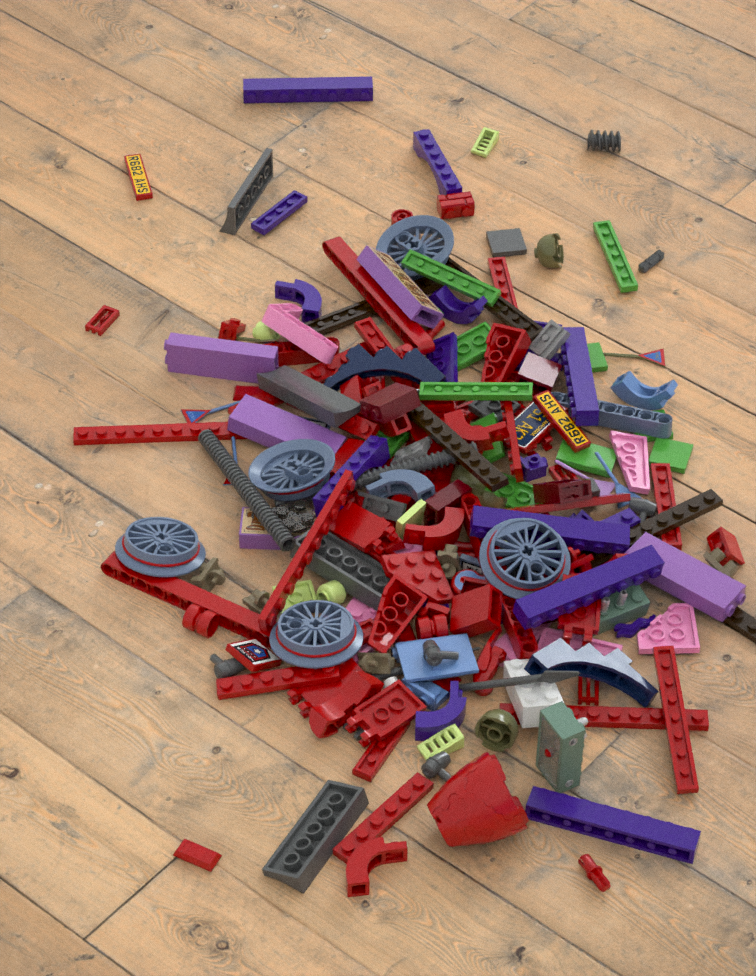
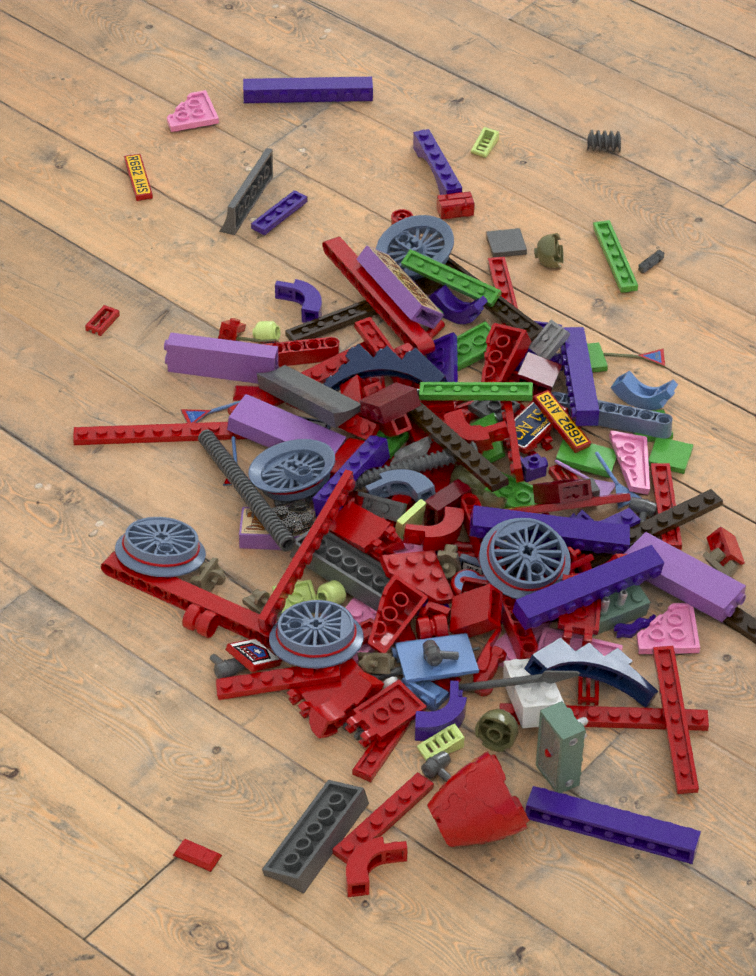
(193, 113): none -> bright pink plate
(285, 321): bright pink beam -> none
(594, 872): red axle -> none

